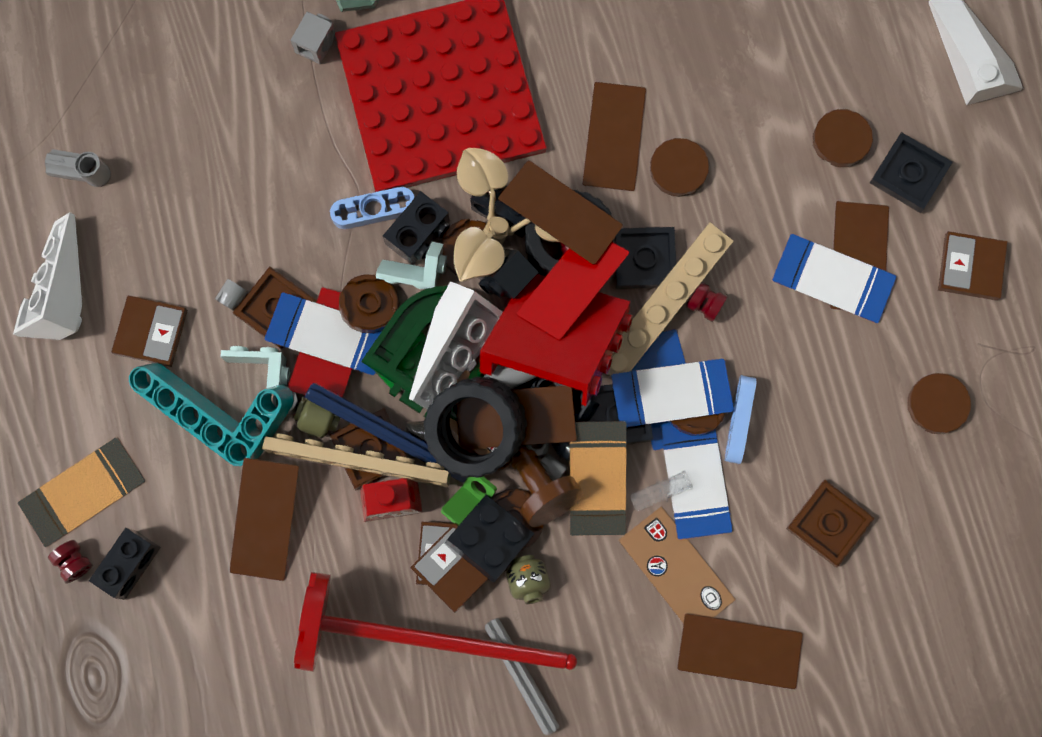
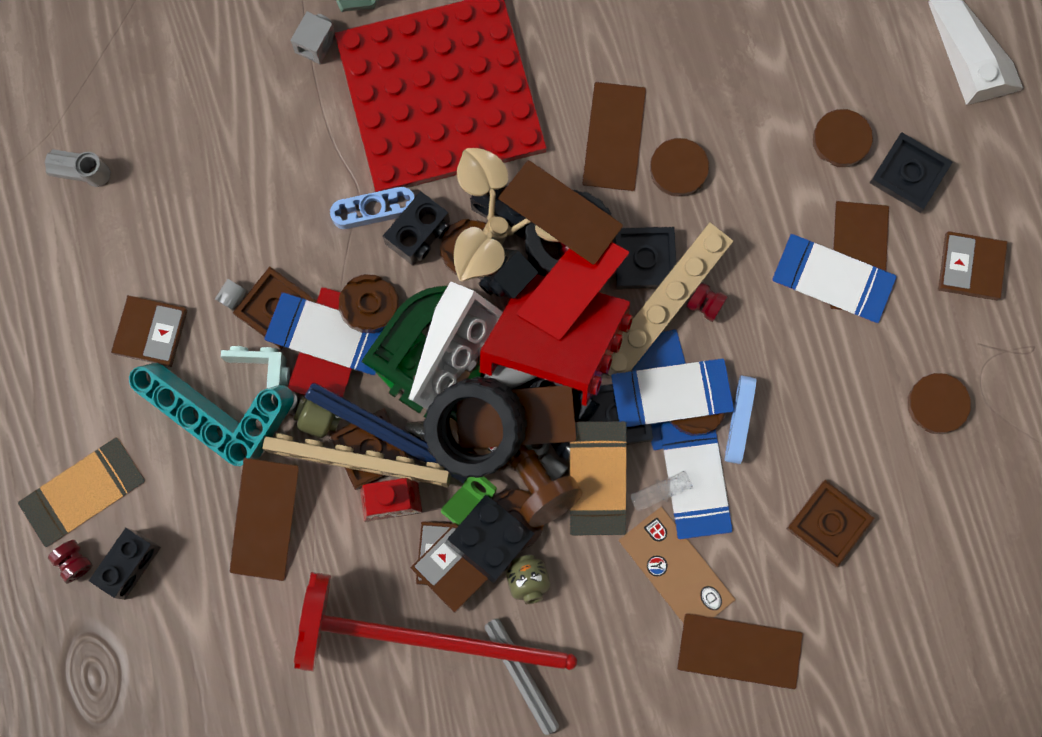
(57, 296): white wedge -> none
(418, 276): light aqua bracket -> none

